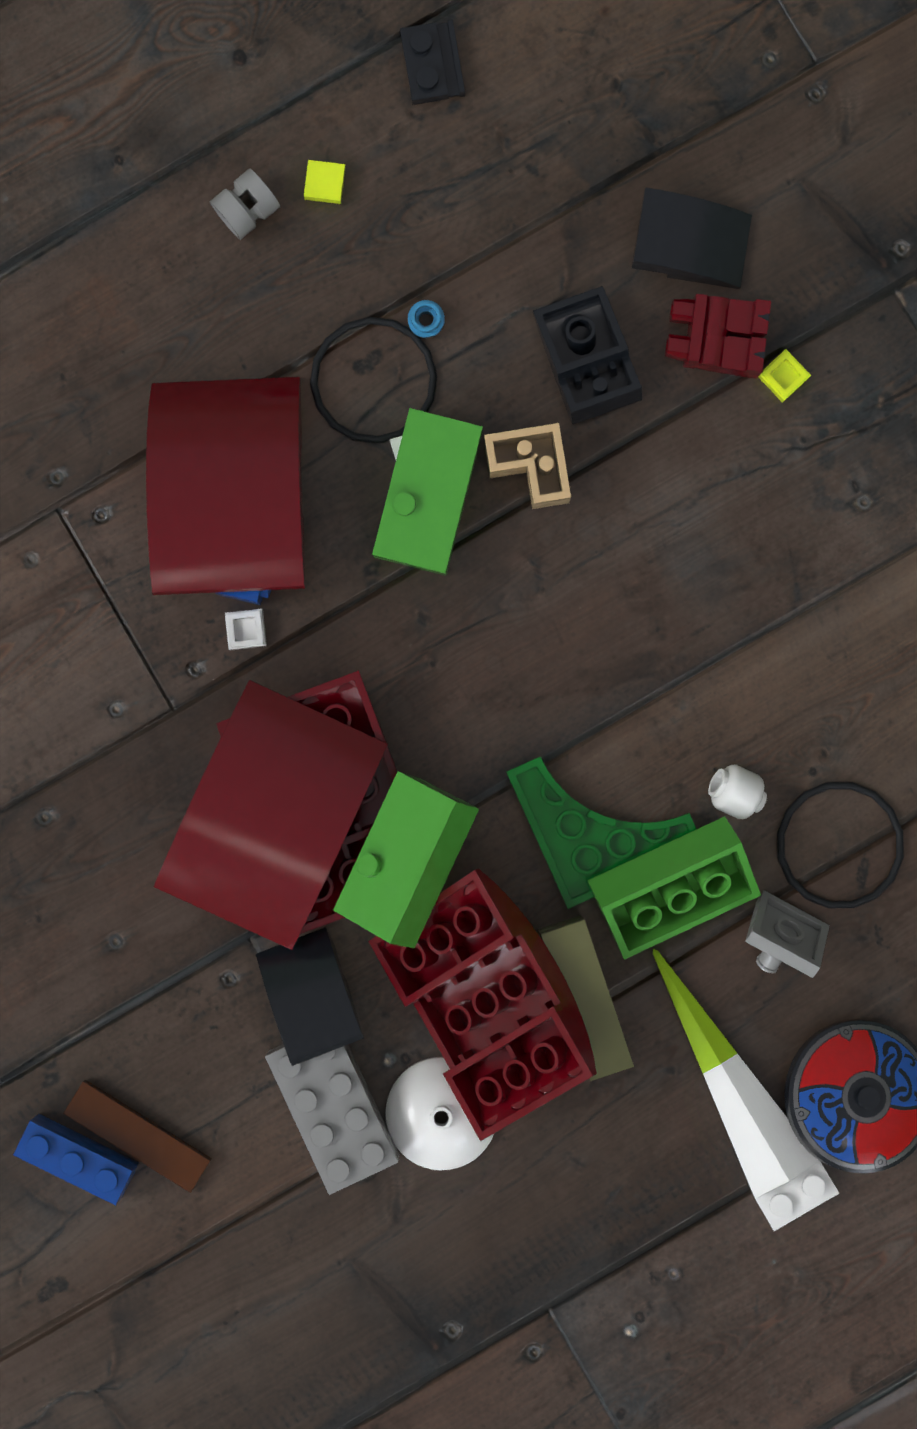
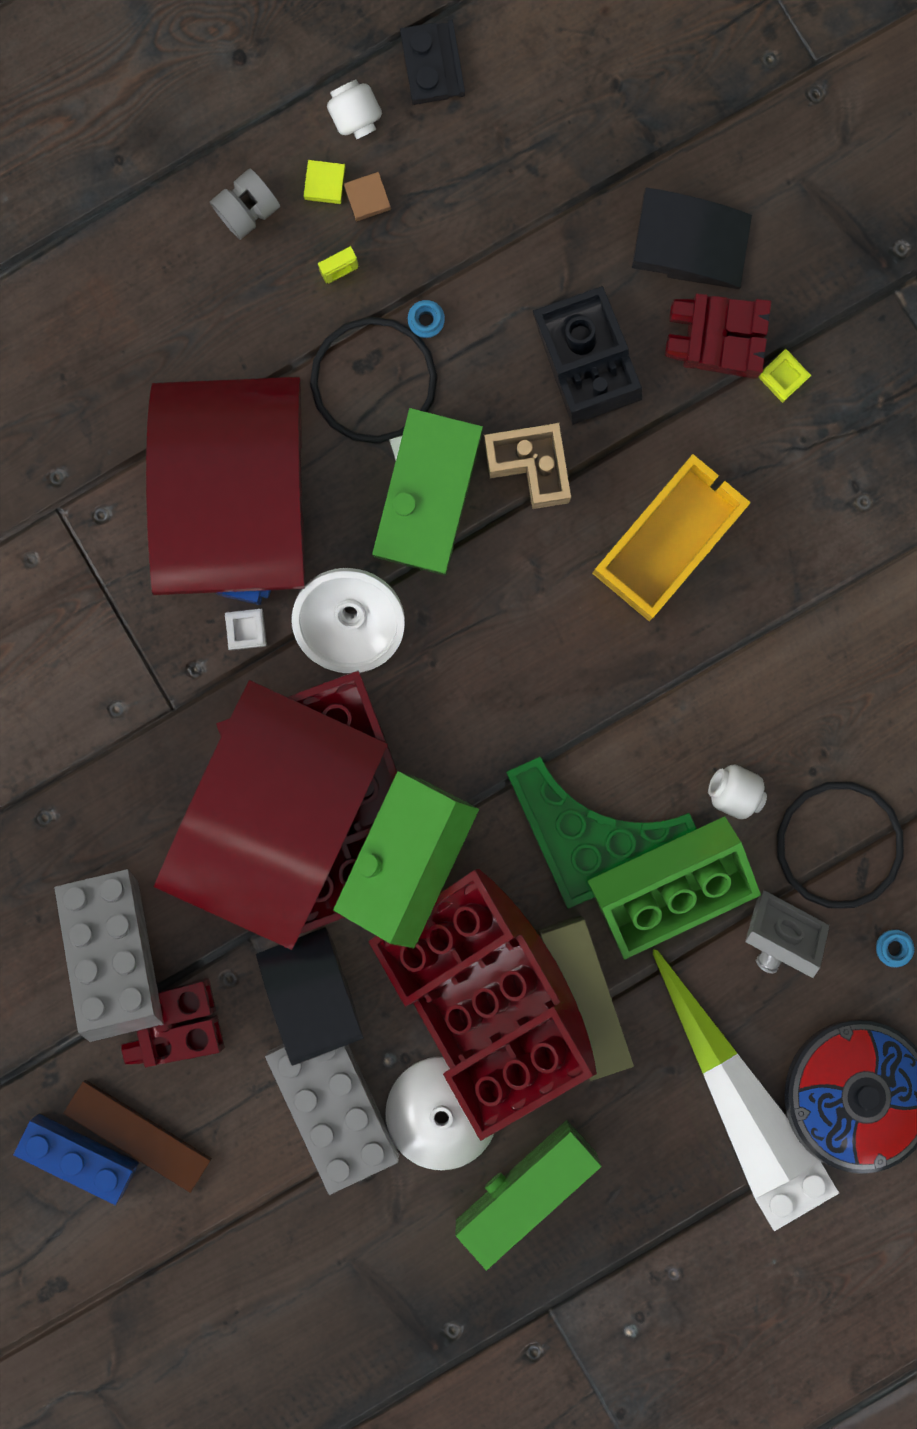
(108, 956): none -> light grey brick
(174, 1041): none -> dark red hips
(338, 265): none -> neon yellow tile
(343, 639): none -> white dish
(354, 109): none -> white head
(367, 196): none -> medium nougat tile
(526, 1194): none -> bright green brick
(670, 538): none -> yellow piece
(906, 948): none -> dark azure plate

